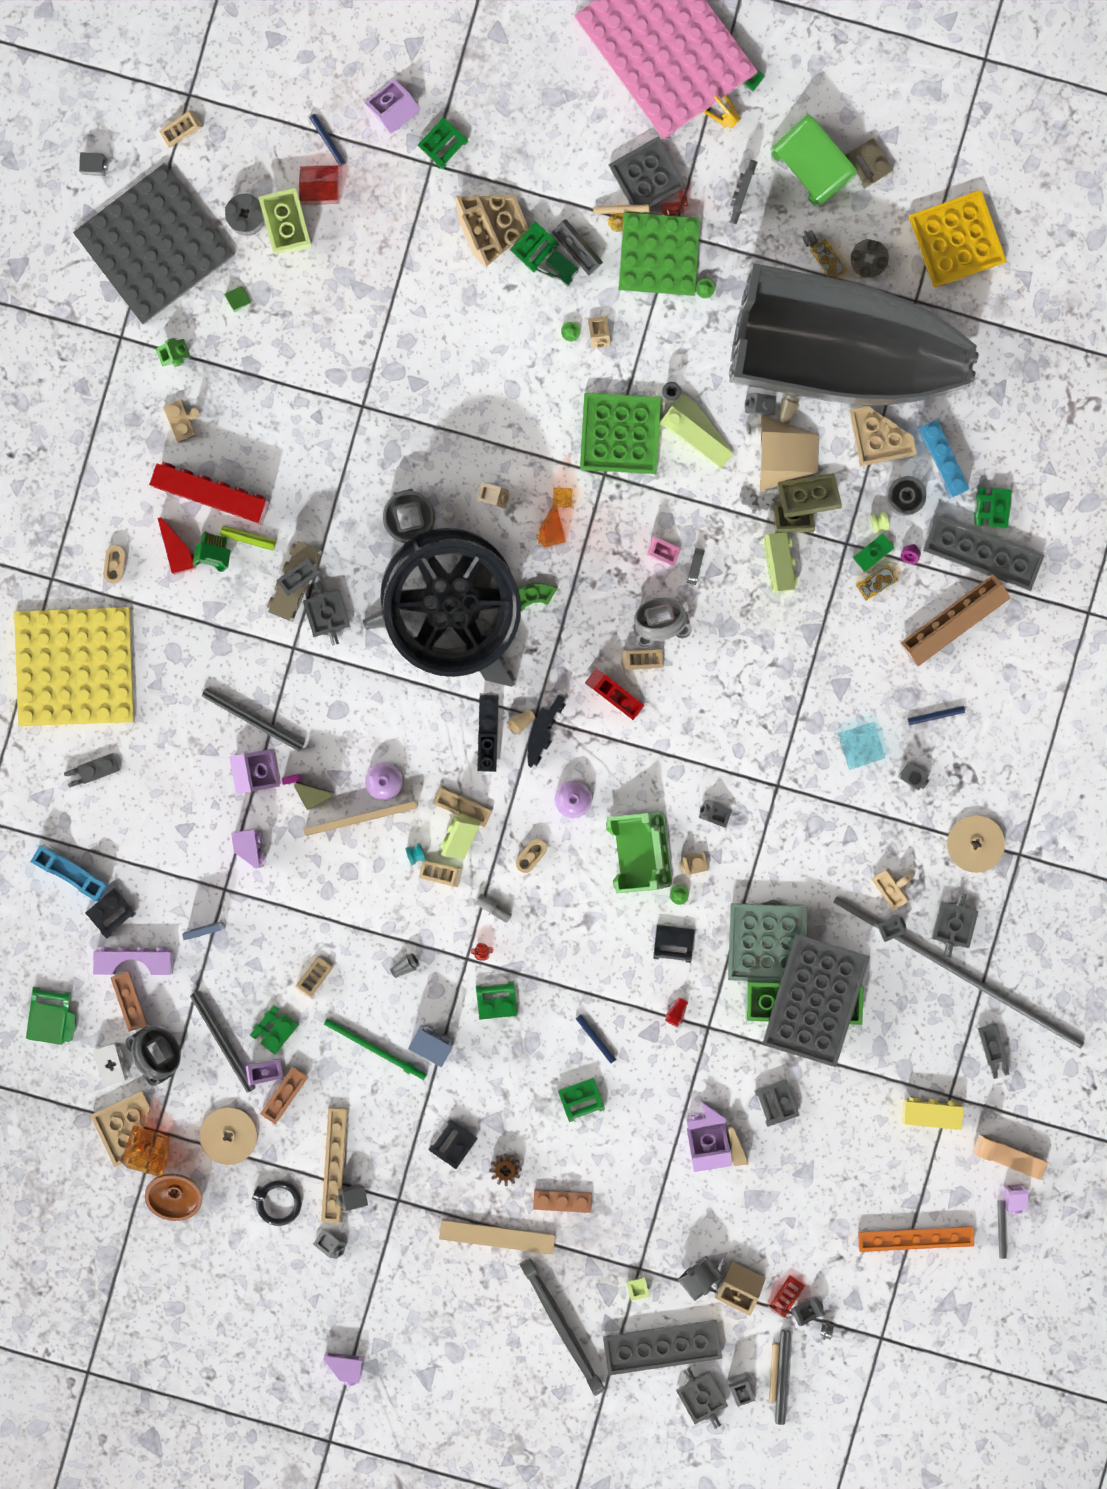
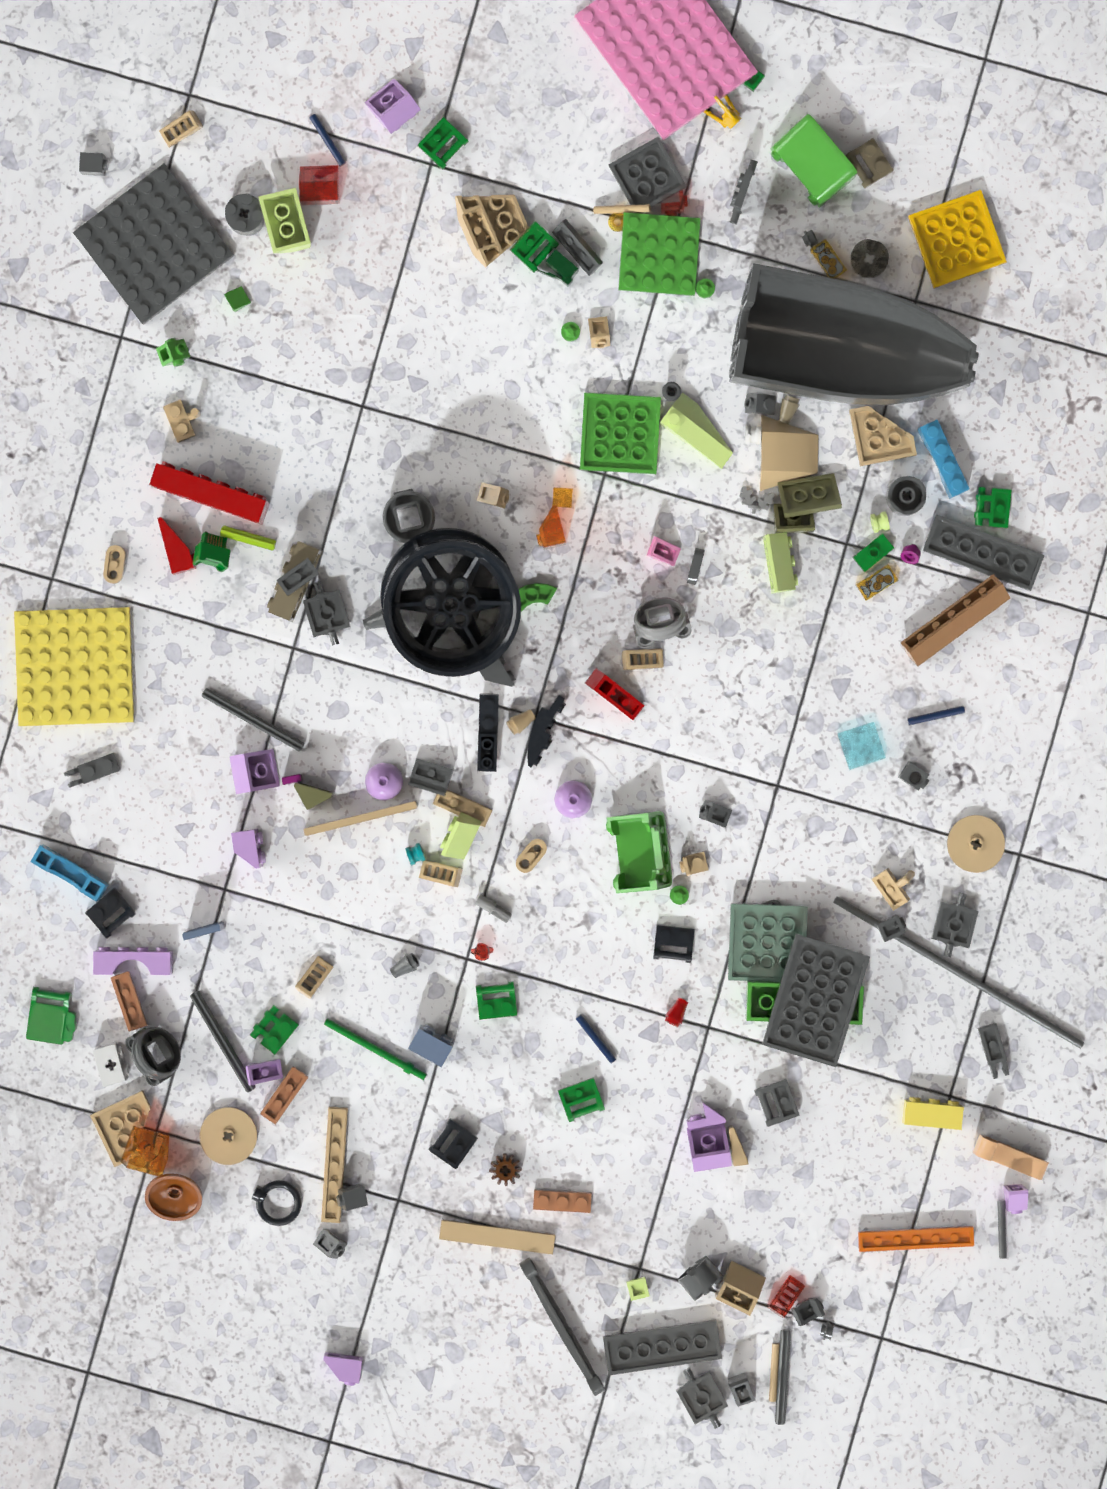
(430, 777): none -> dark grey plate

